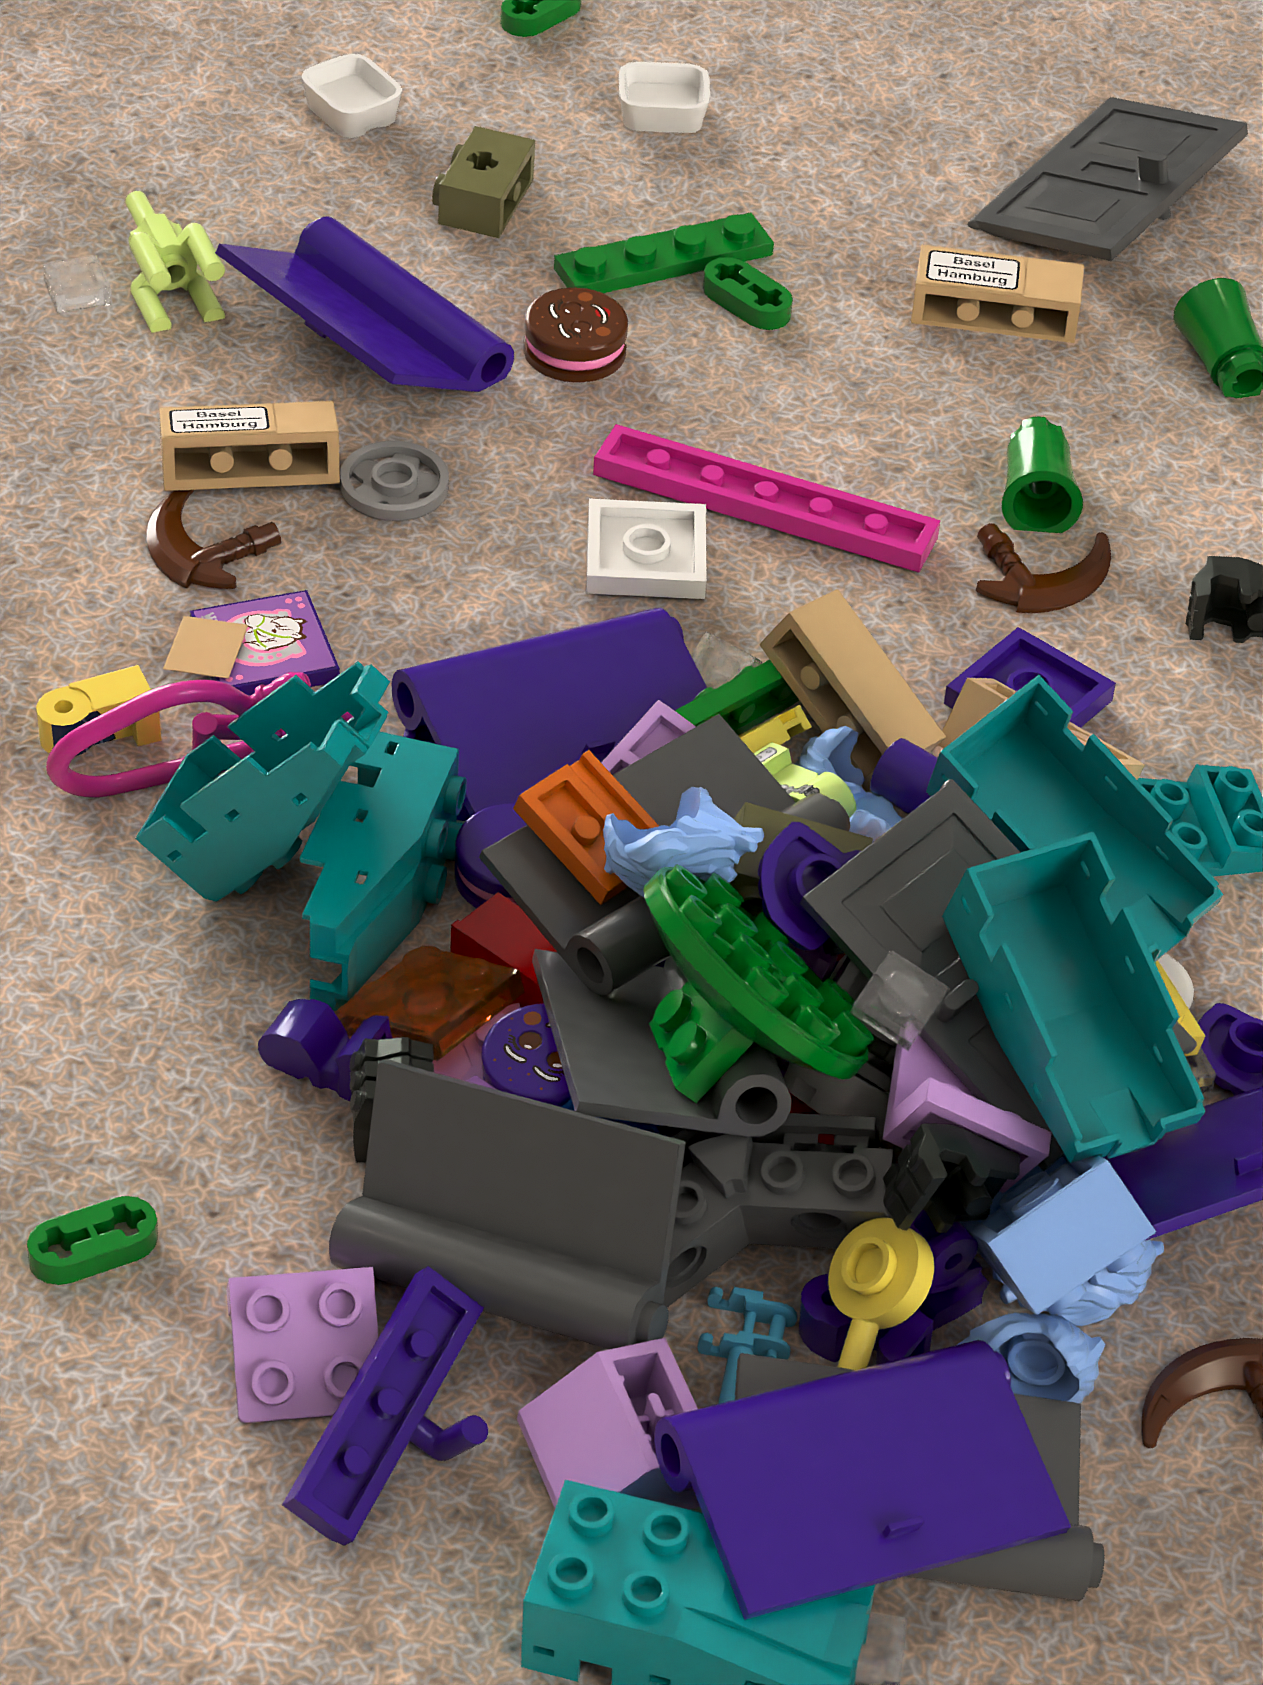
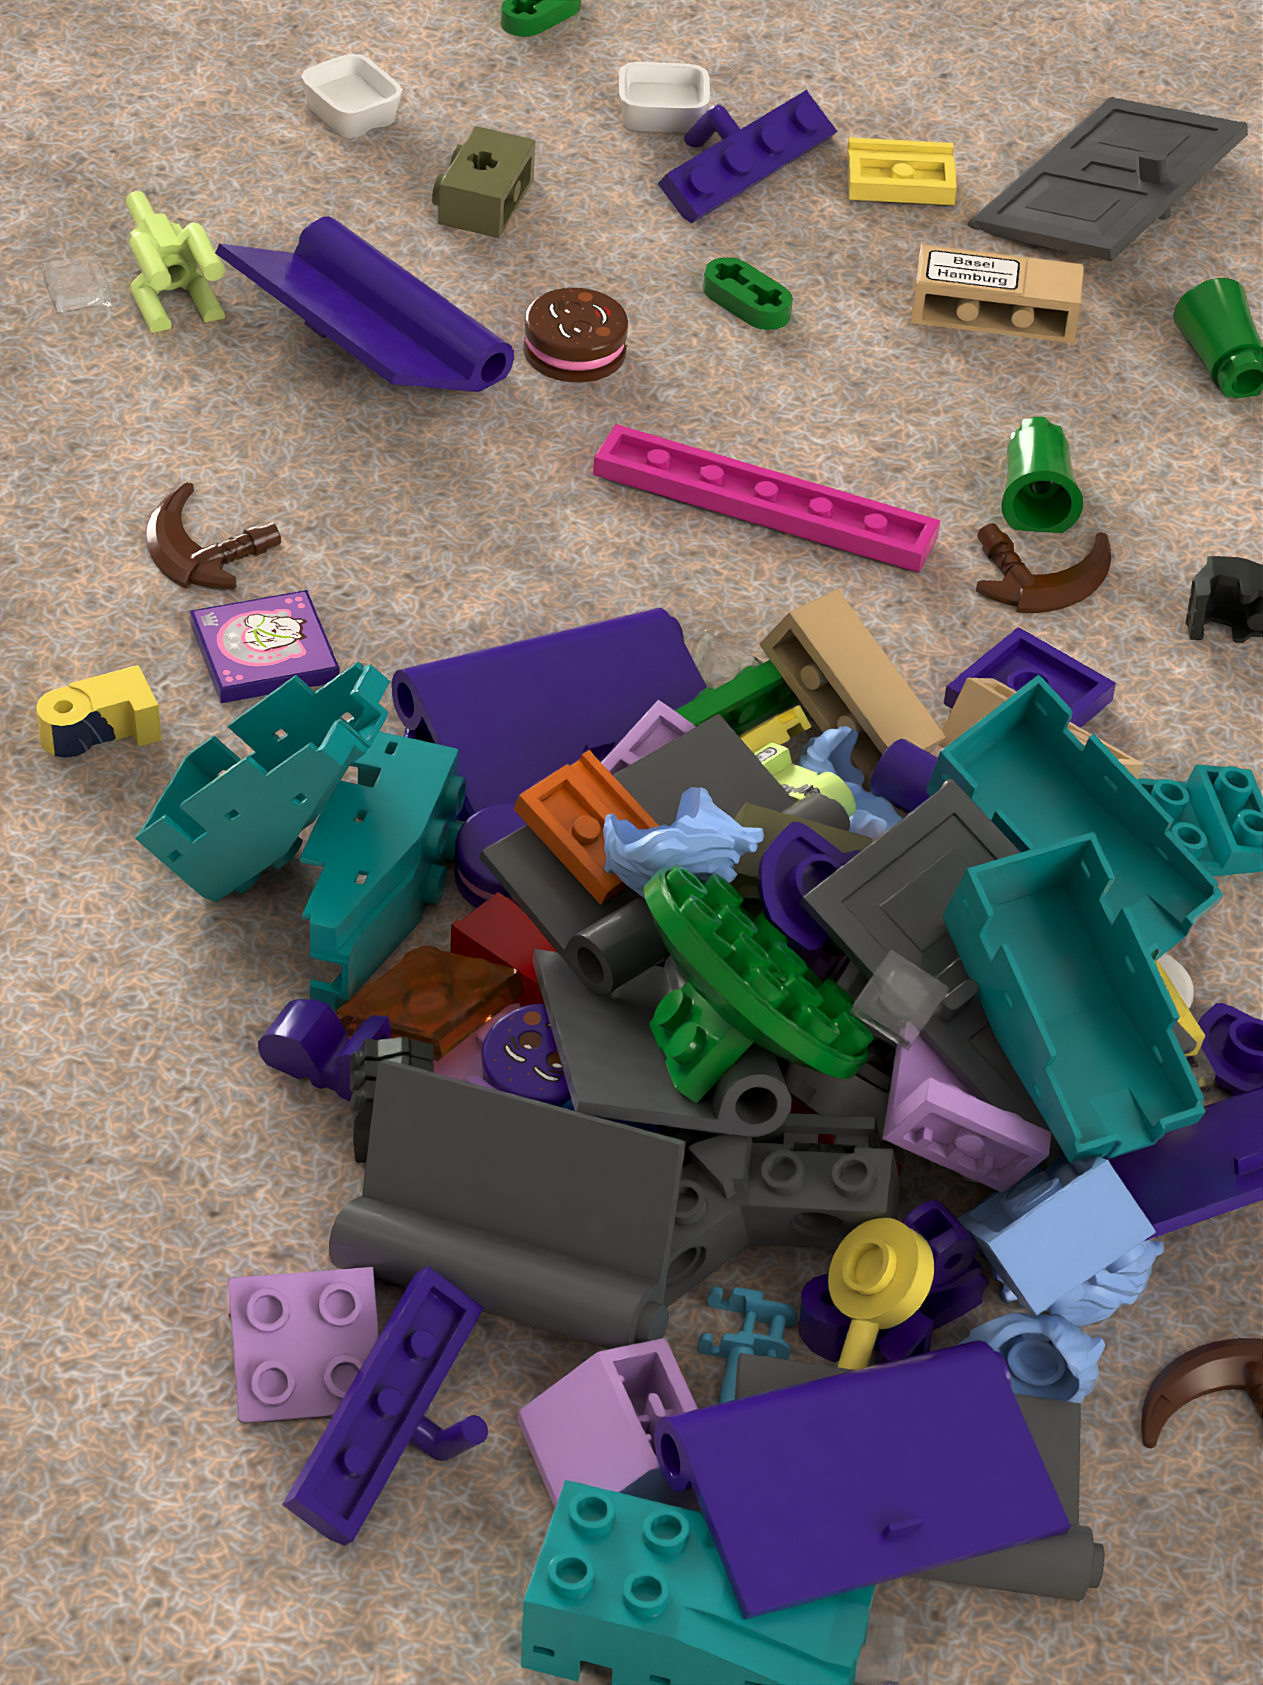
(92, 1240): green beam -> none
(166, 696): dark pink piece -> none
(205, 647): tan sticker -> none
(249, 445): tan brick -> none
(396, 484): light grey wheel -> none
(646, 549): white plate -> none
(663, 254): green plate -> none
(743, 154): none -> dark purple plate
(901, 171): none -> light yellow plate
(948, 1176): pearl dark grey hand -> none

